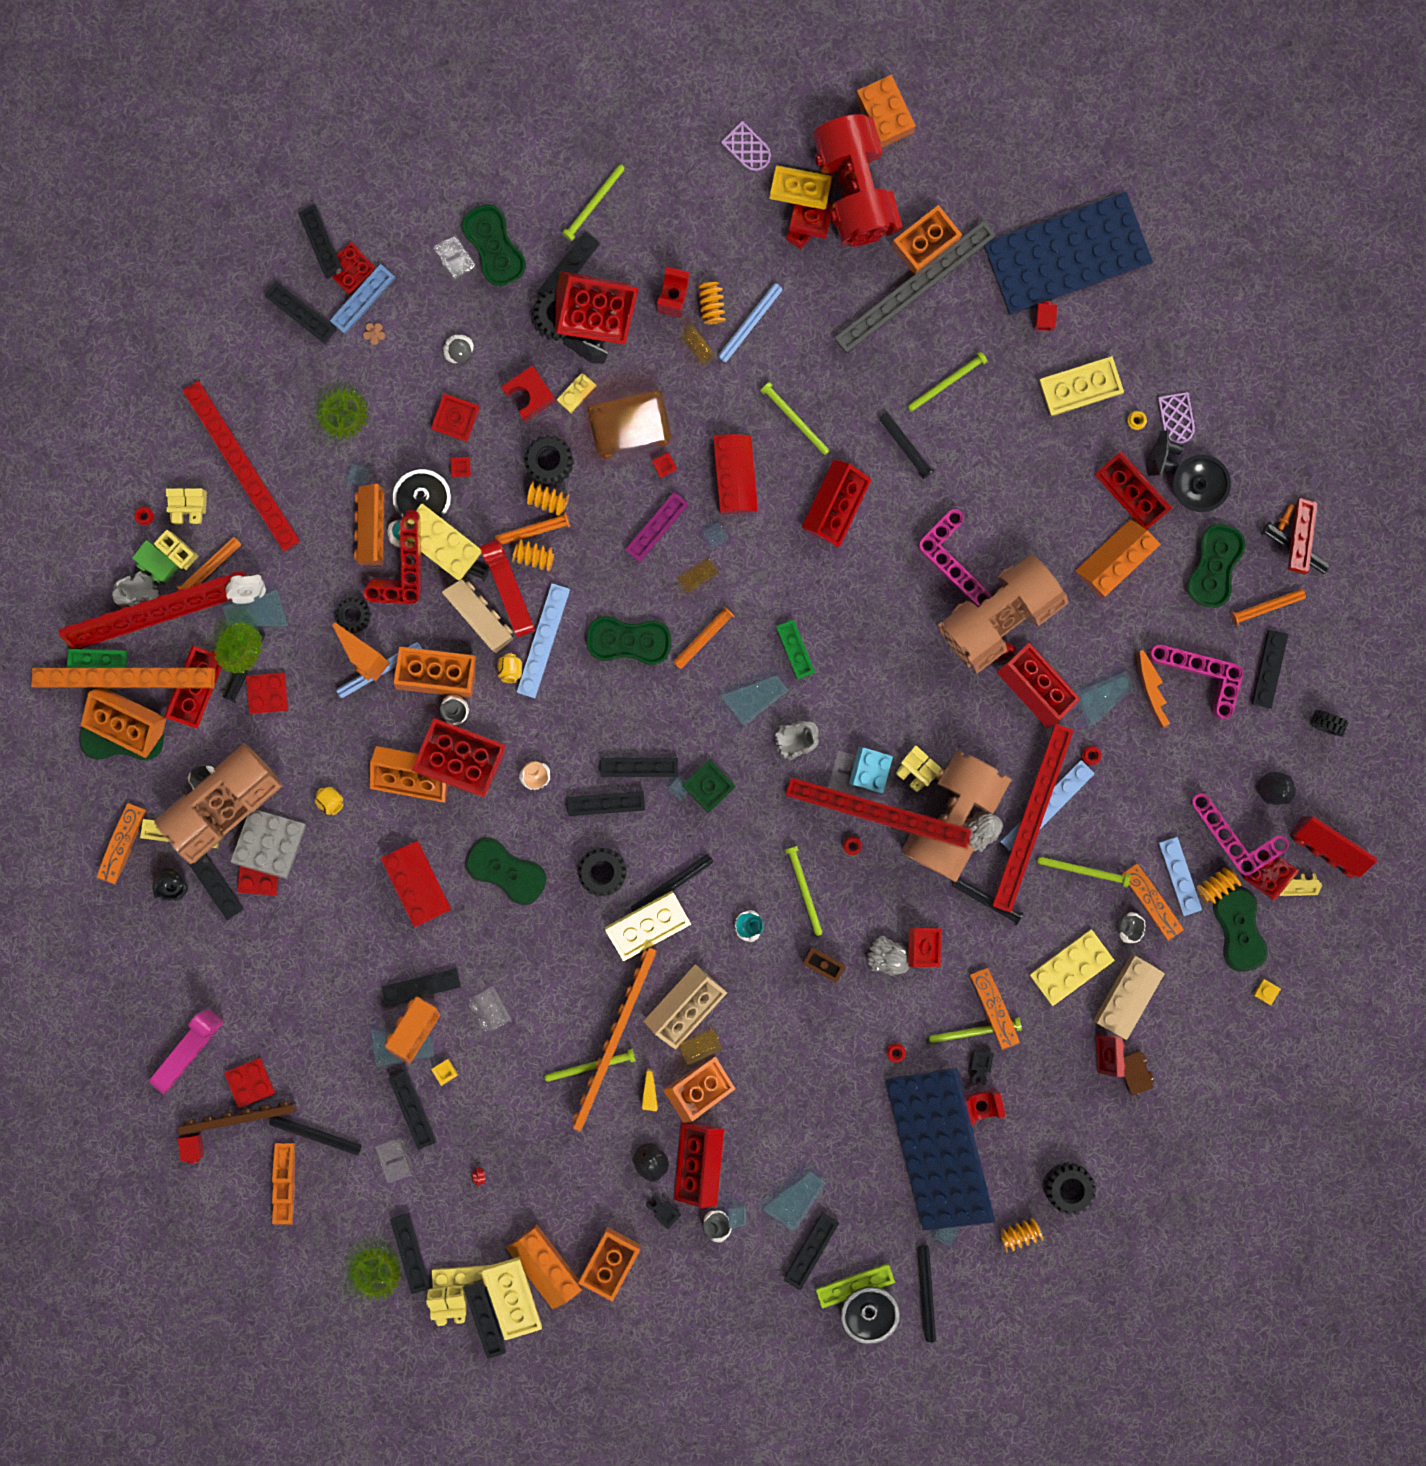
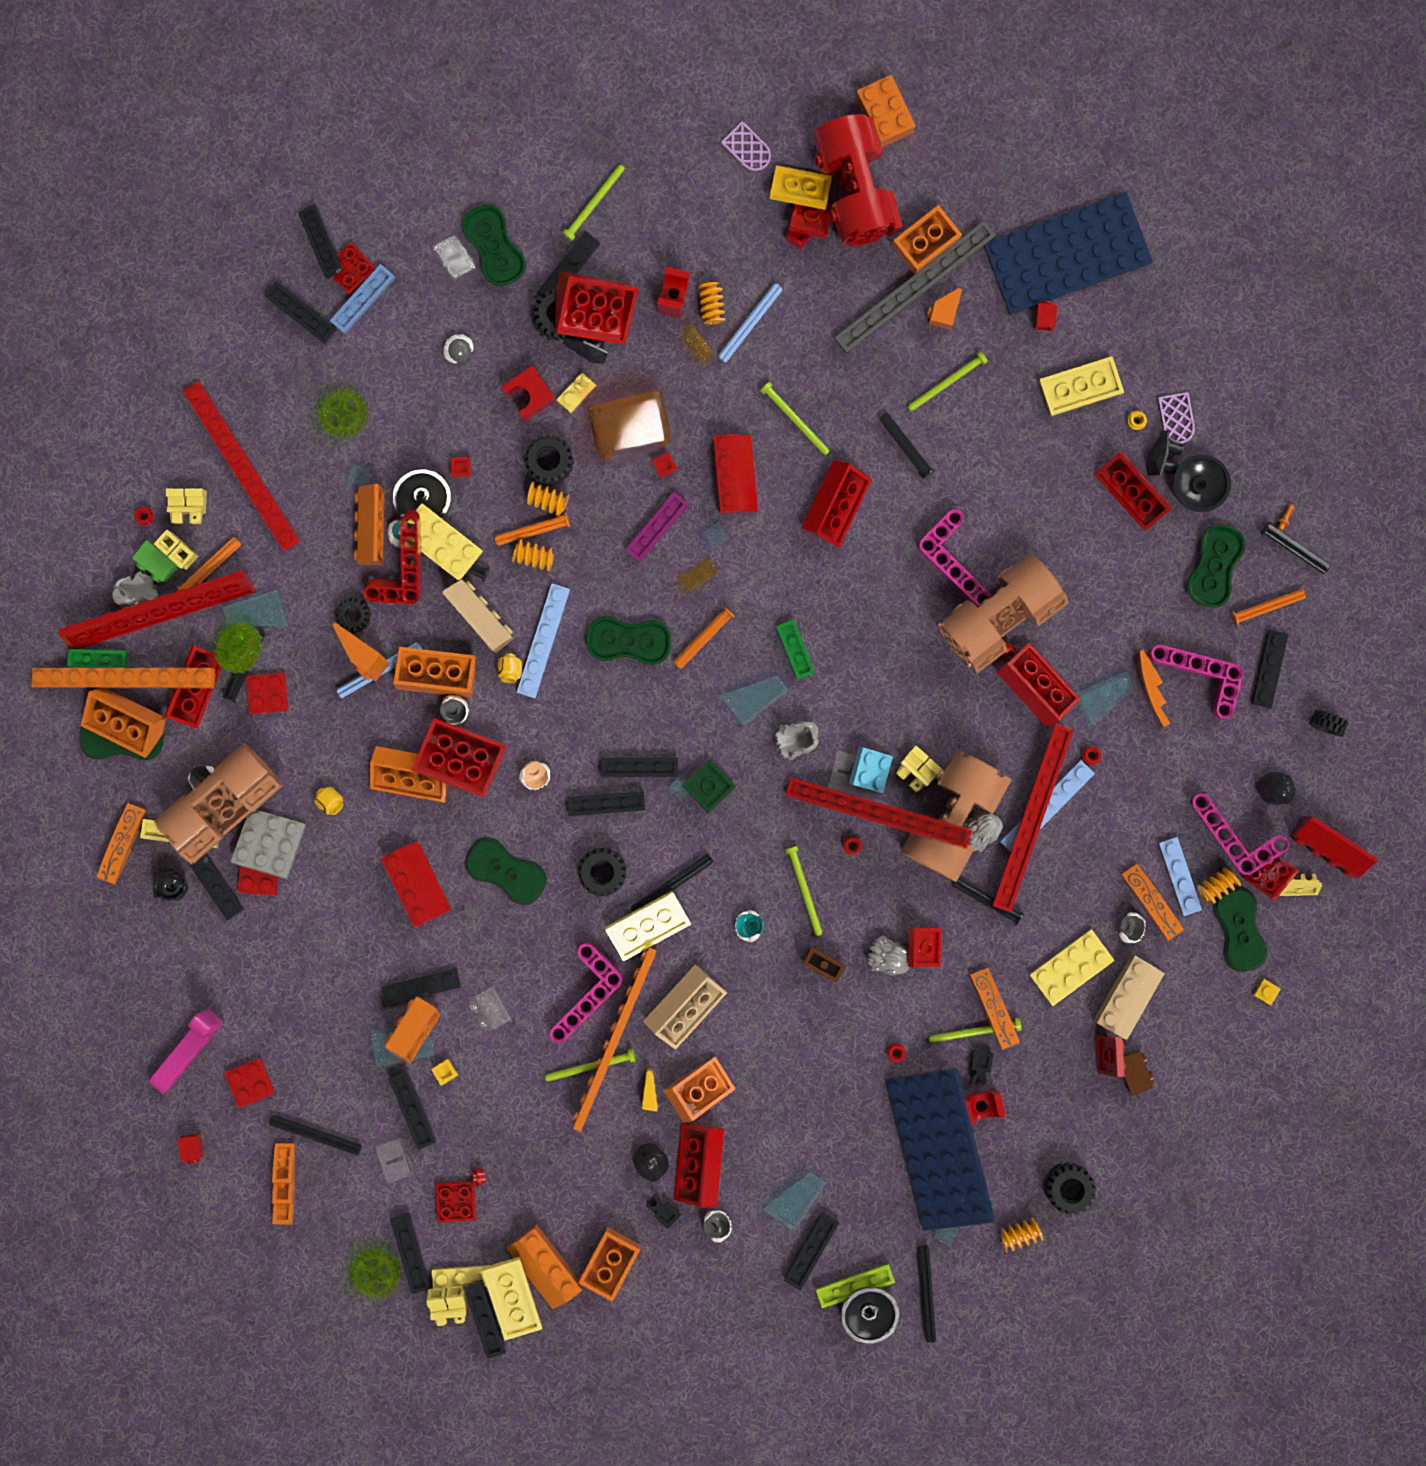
(244, 589): white plate -> none
(245, 1115): reddish brown plate -> none
(374, 333): nougat plant -> none
(455, 418): red plate -> none
(455, 1201): none -> red tile
(508, 588): red beam -> none
(590, 997): none -> dark pink beam
(700, 1046): clear yellow slope -> none
(737, 1216): clear light blue tile -> none
(944, 310): none -> orange slope
(1085, 870): lime bar -> none
(1117, 558): orange slope -> none
(1302, 536): plate -> none

